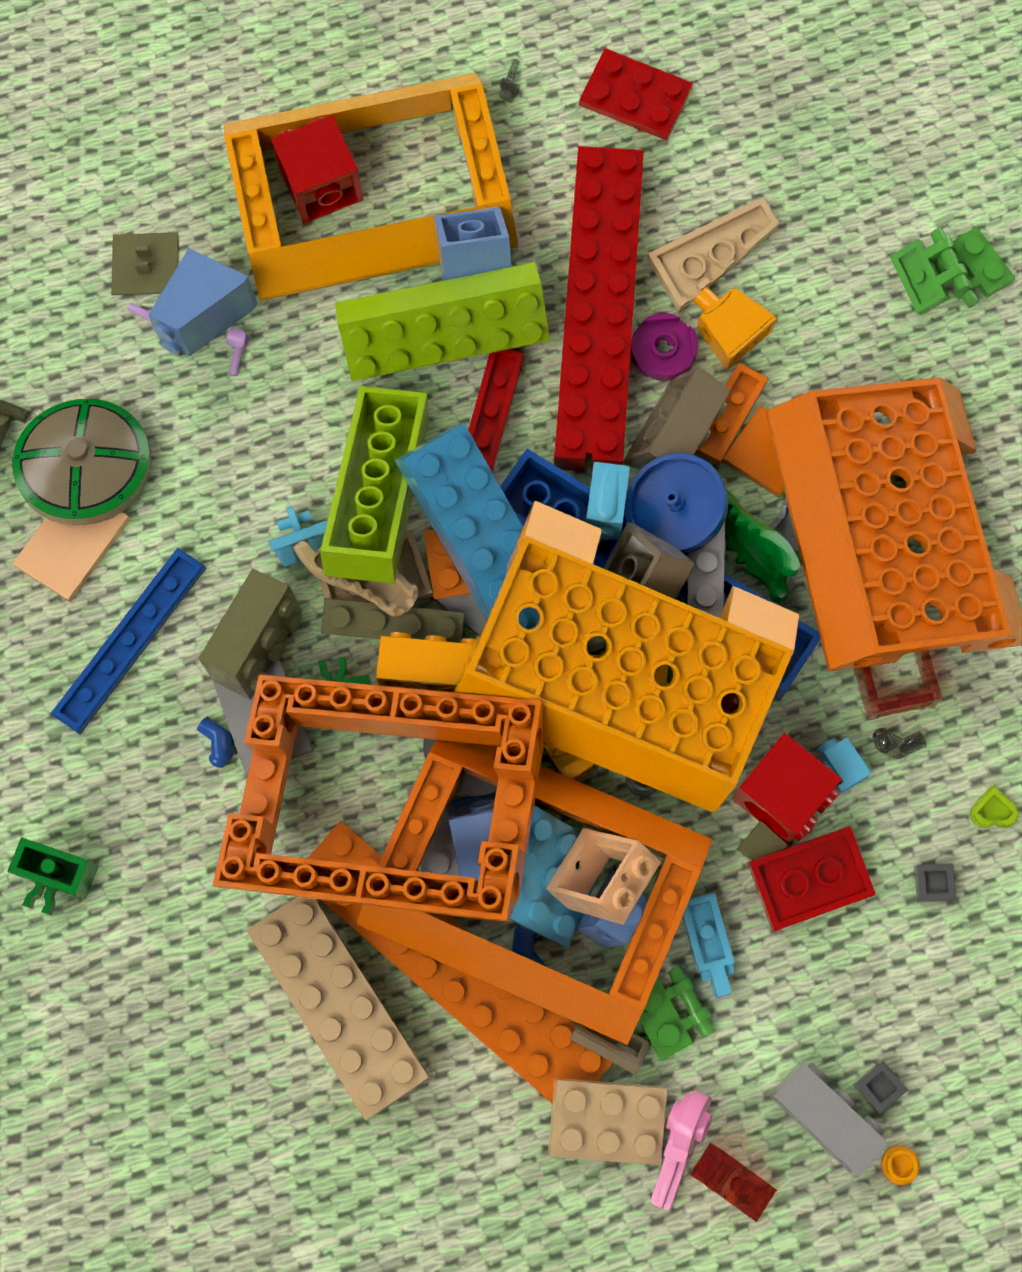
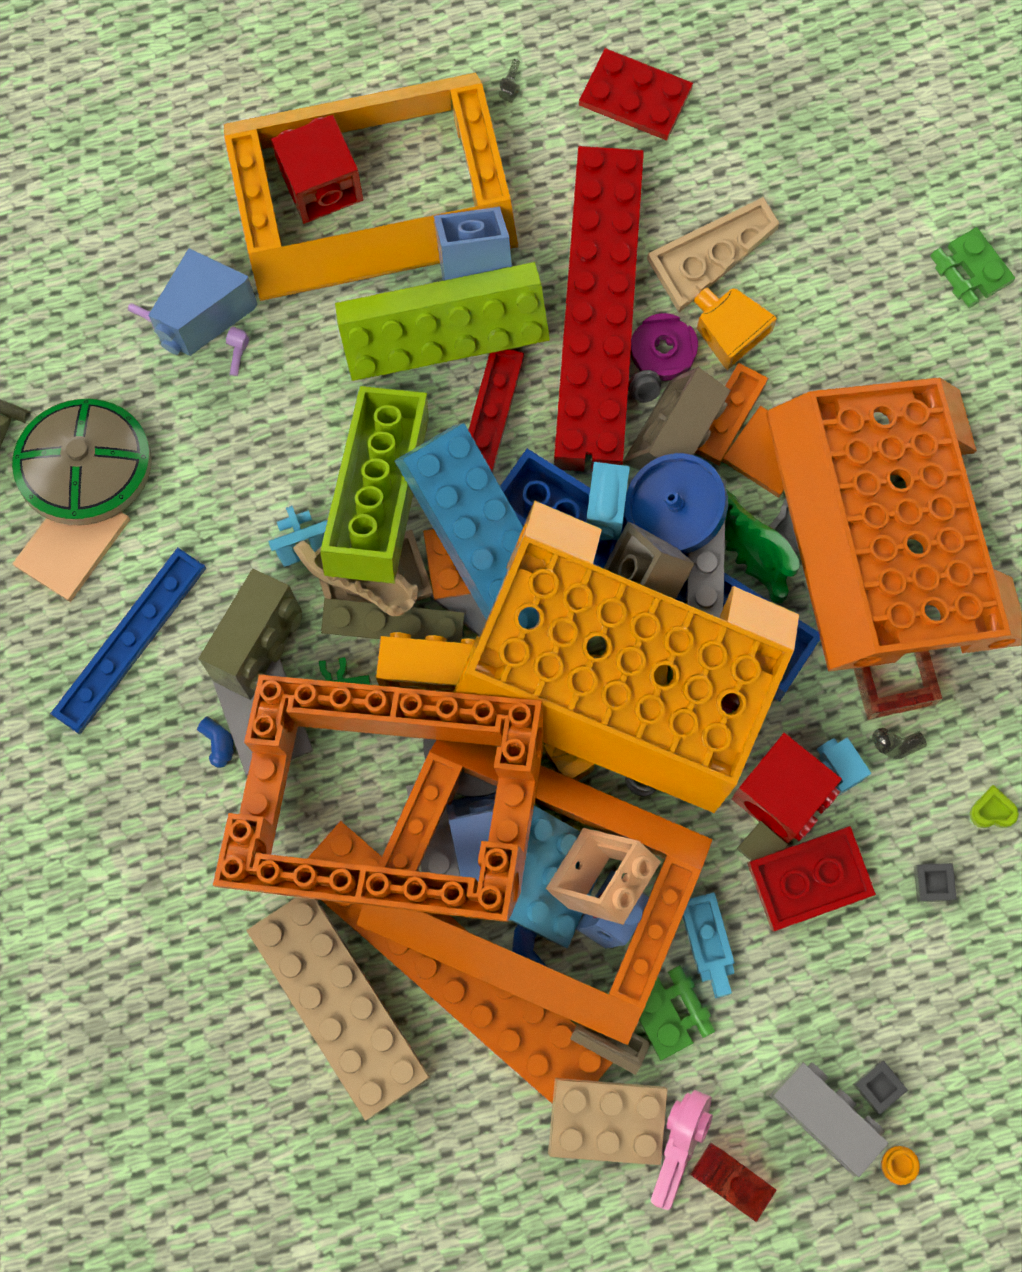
(51, 870): green brick -> none
(143, 262): olive piece -> none
(645, 386): none -> dark grey plate
(920, 275): bright green plate -> none

